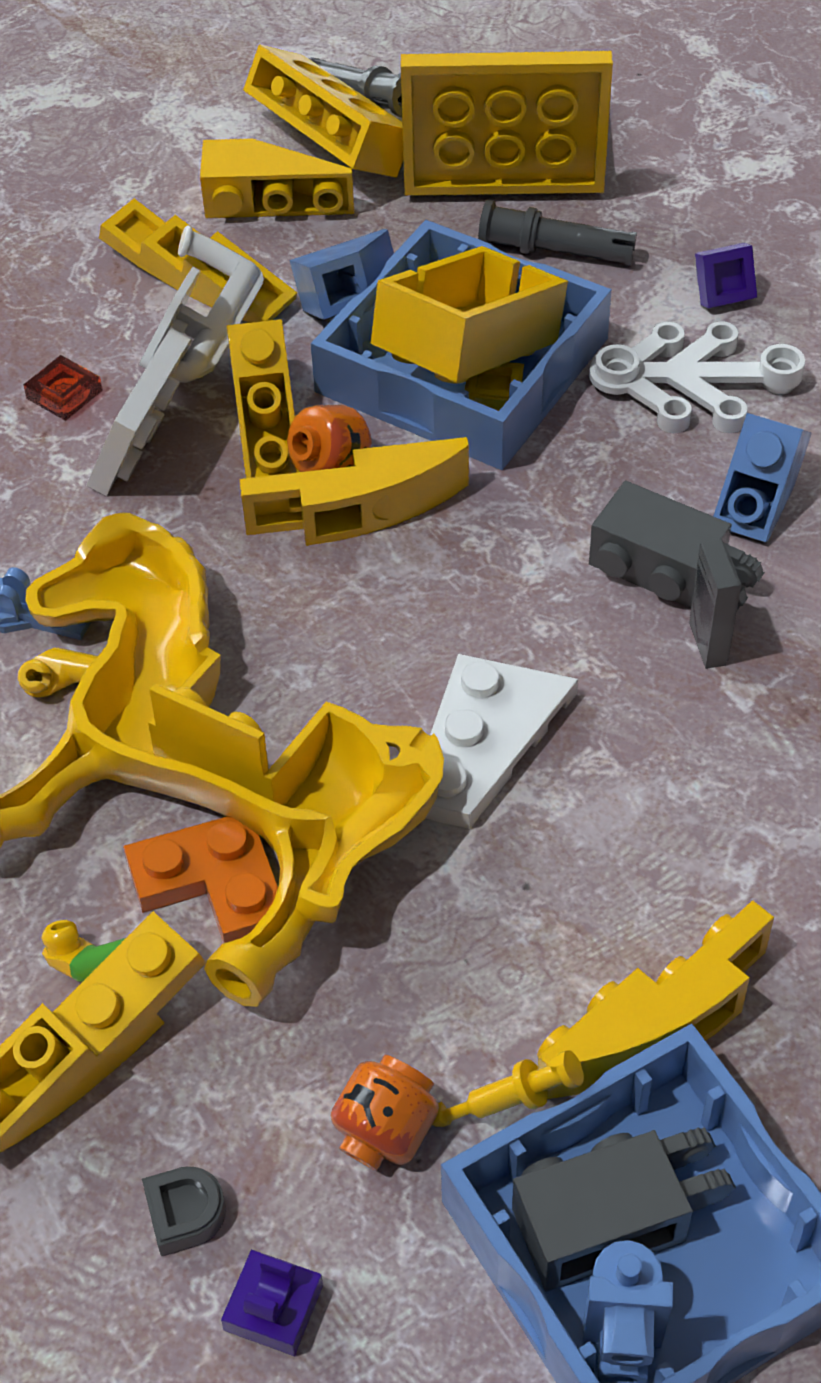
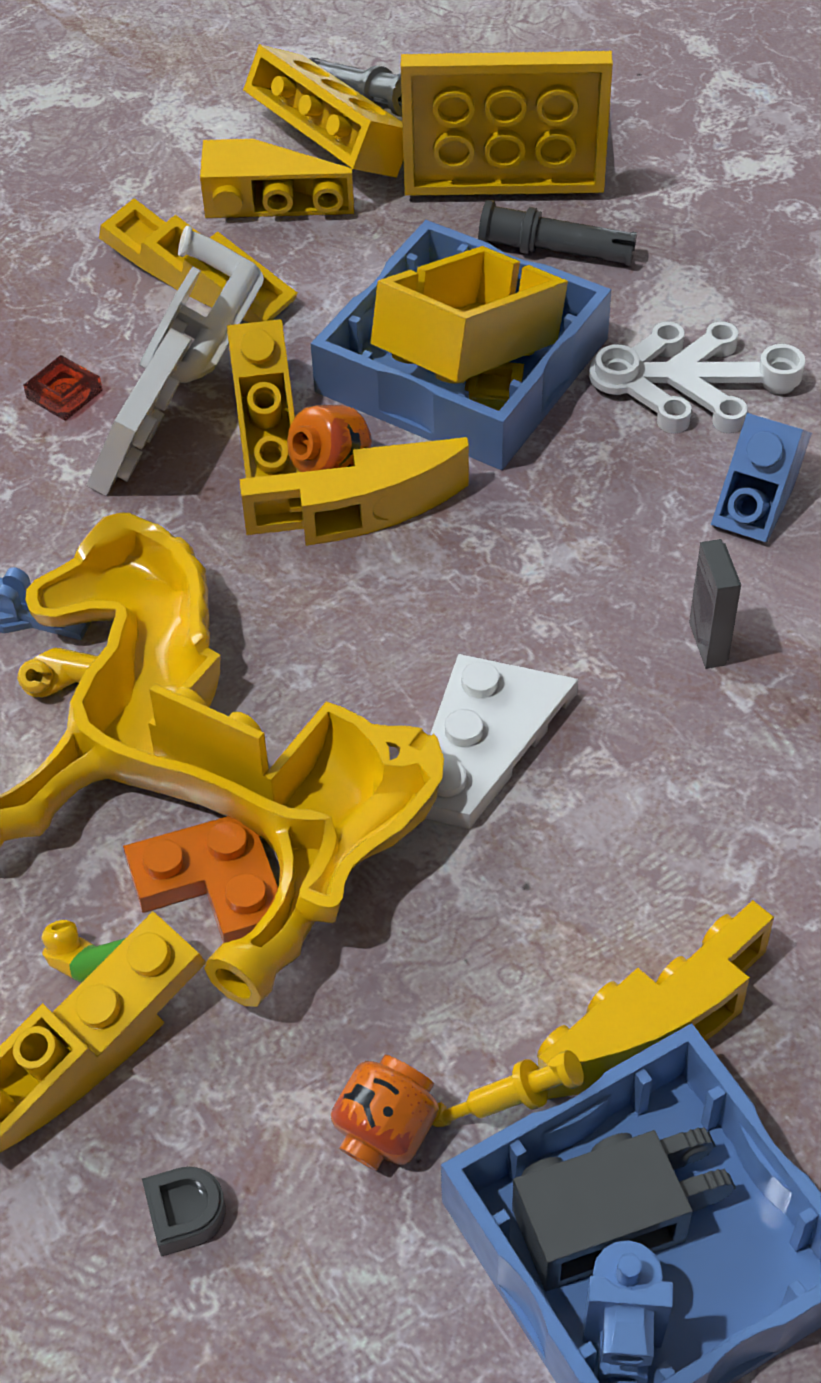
(272, 1302): dark purple tile -> none
(340, 272): medium blue slope -> none
(658, 544): dark grey hinge -> none
(726, 275): dark purple tile -> none

